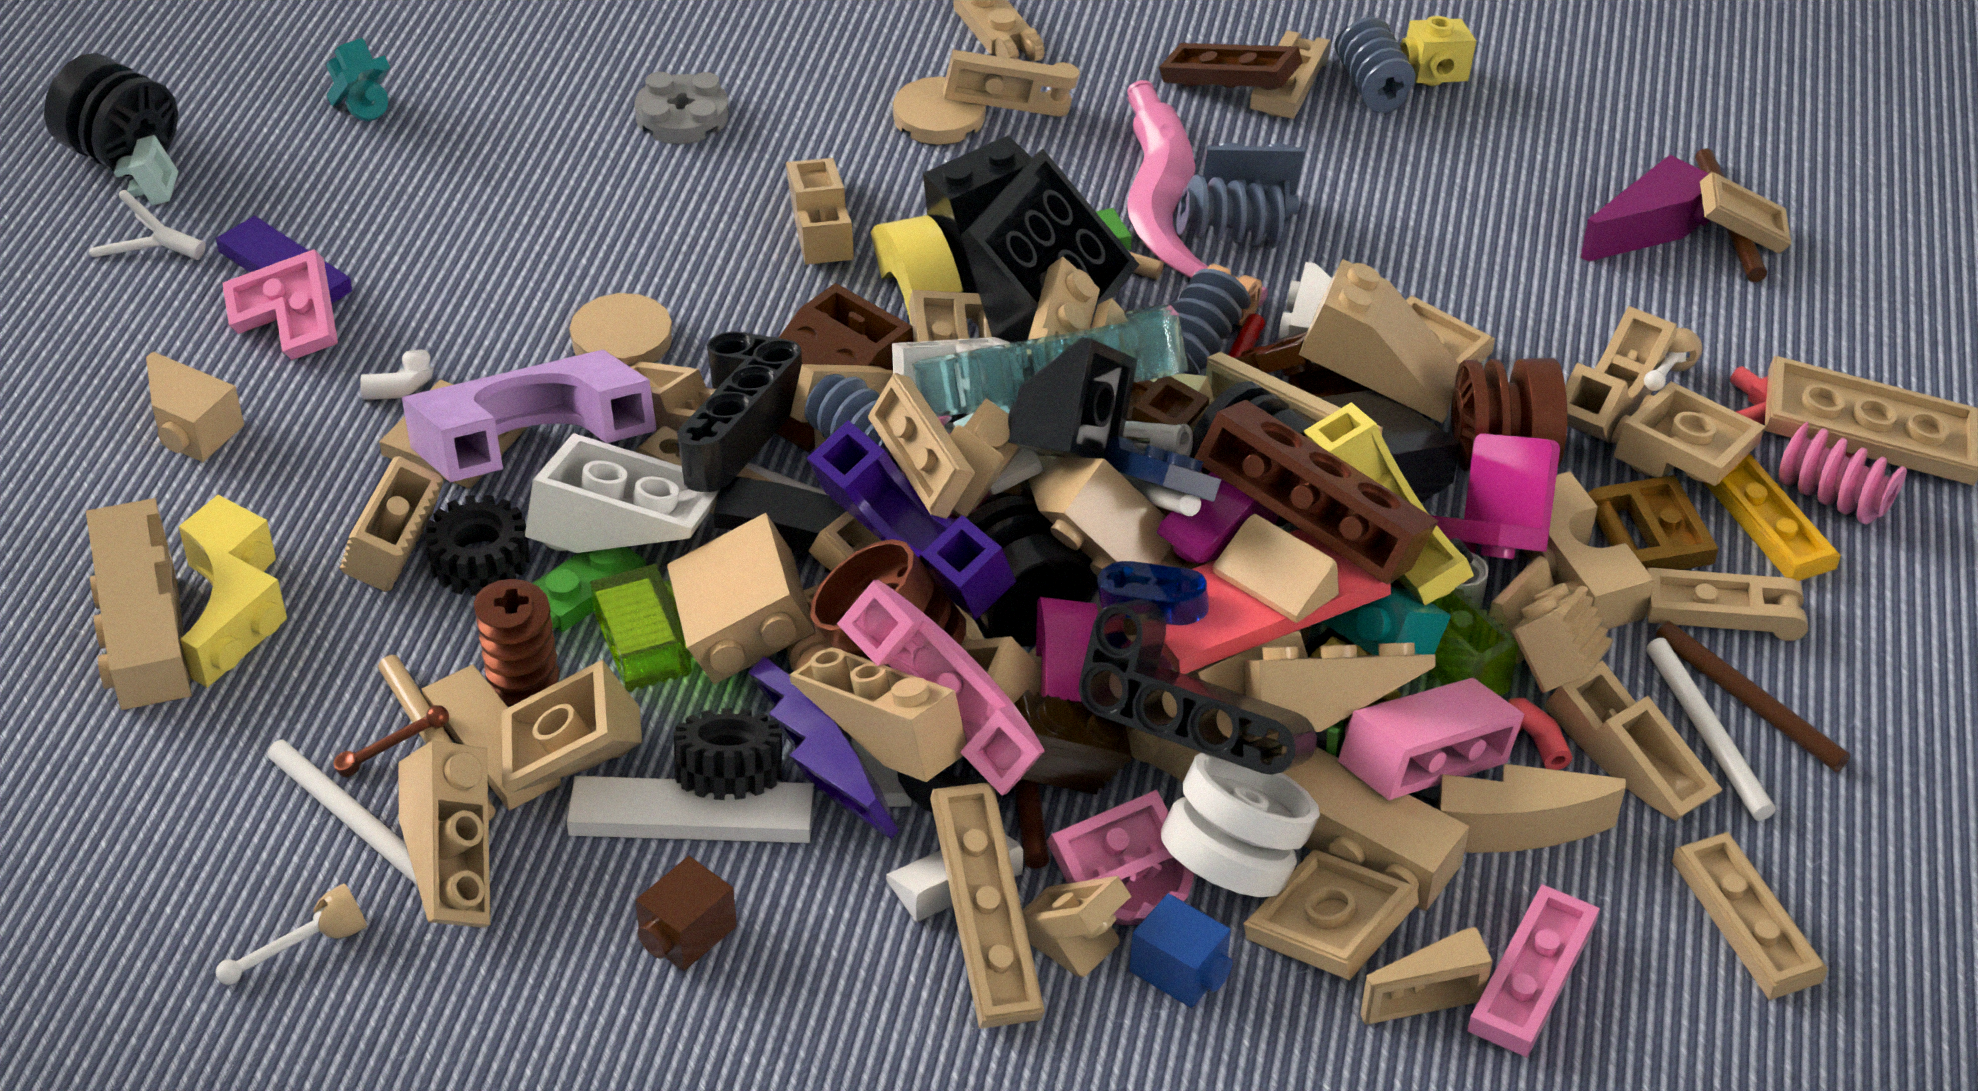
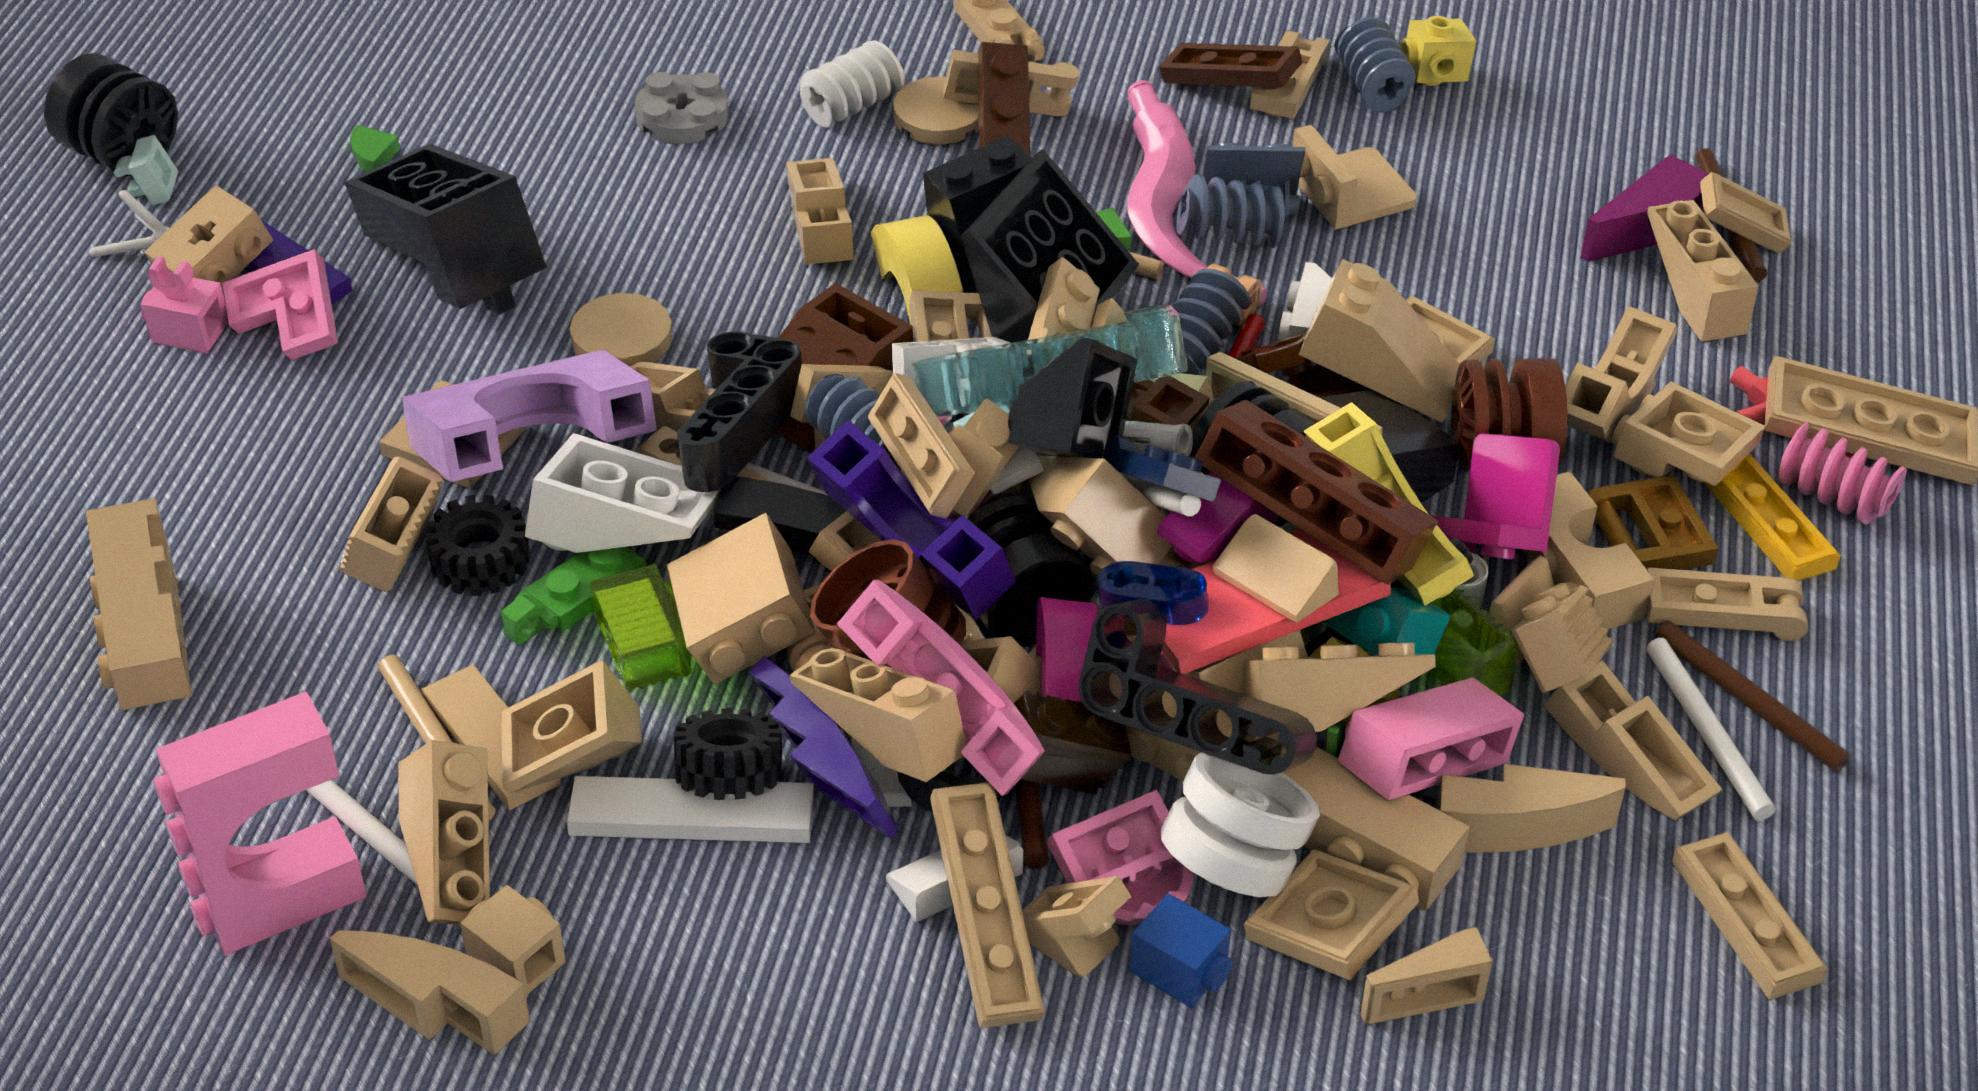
(183, 308): none -> bright pink brick
(191, 407): tan slope -> none
(214, 236): none -> tan brick
(219, 783): none -> bright pink arch
(245, 603): light yellow arch -> none
(334, 916): hinge -> none
(348, 763): copper hinge -> none
(359, 80): teal hips -> none
(373, 147): none -> bright green tile
(403, 382): white arm -> none
(433, 986): none -> tan slope
(455, 219): none -> black hinge
(515, 937): none -> tan brick
(516, 639): copper piece -> none
(685, 913): reddish brown brick -> none
(851, 82): none -> white piece
(1004, 93): none -> reddish brown plate
(1351, 184): none -> tan bracket
(1533, 970): bright pink plate -> none
(1545, 734): coral arm -> none
(1676, 358): hinge -> none
(1705, 274): none -> tan slope

